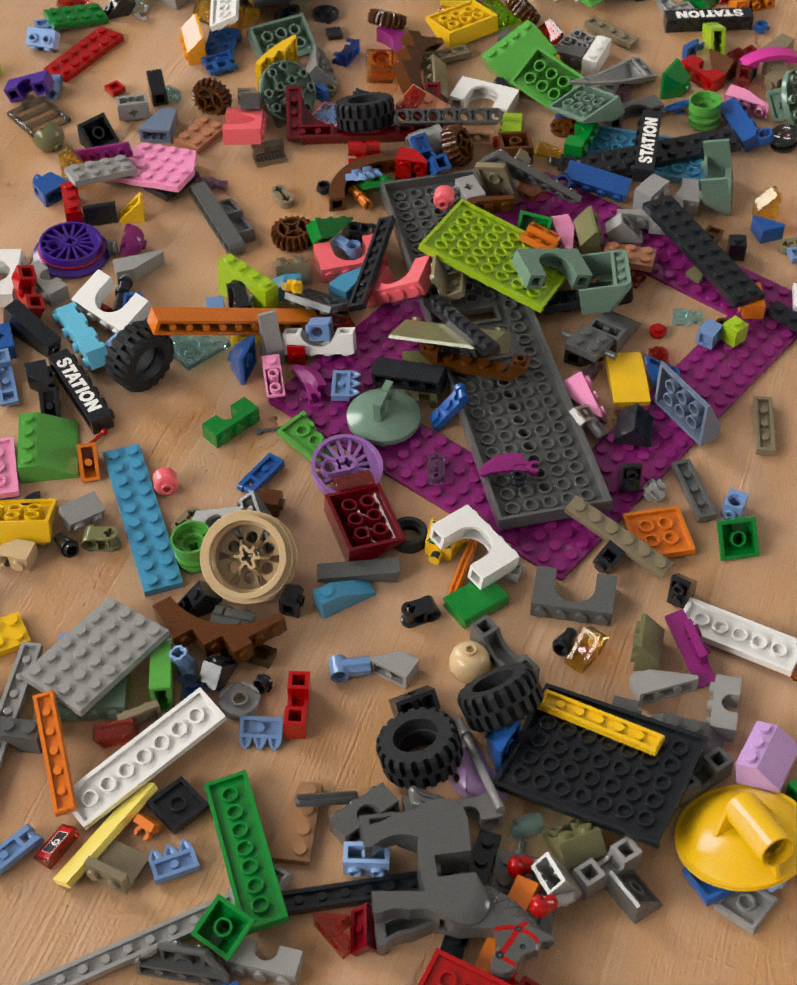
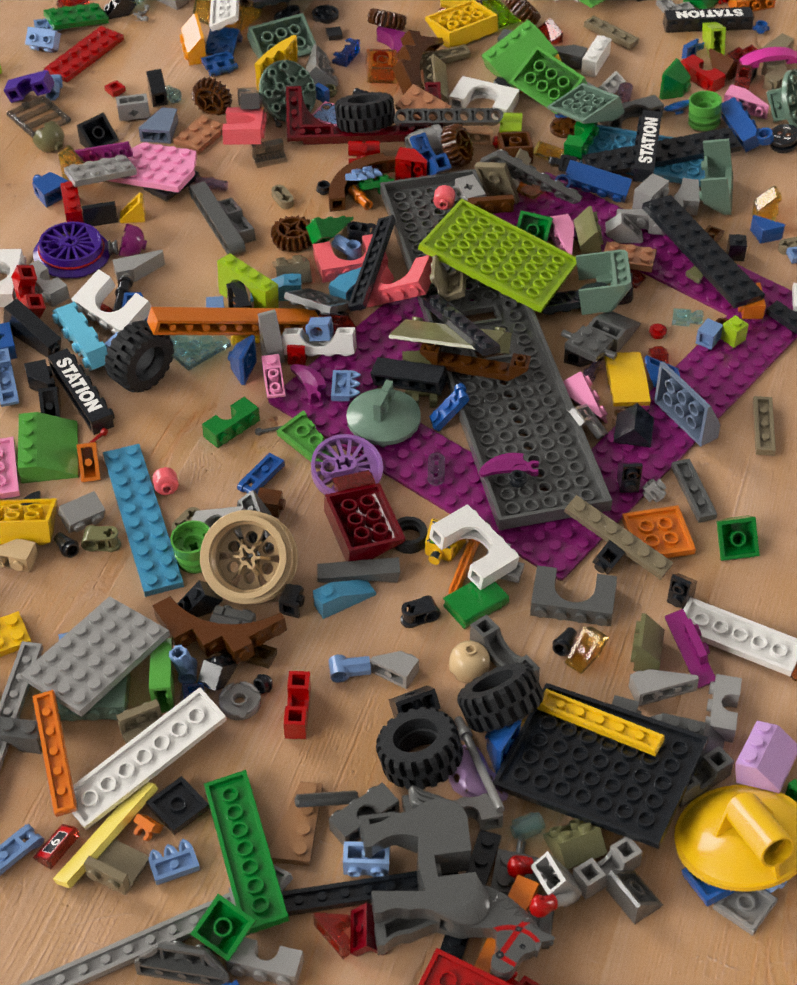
(115, 733): clear red slope -> none
(261, 729): medium blue plate -> none
(292, 285): yellow plate -> none
(411, 100): clear red slope -> none
(540, 237): orange slope -> none
(569, 262): sand green arch -> none
(577, 37): light grey slope -> none
(629, 71): light grey plate -> none
(734, 503): medium blue brick -> none

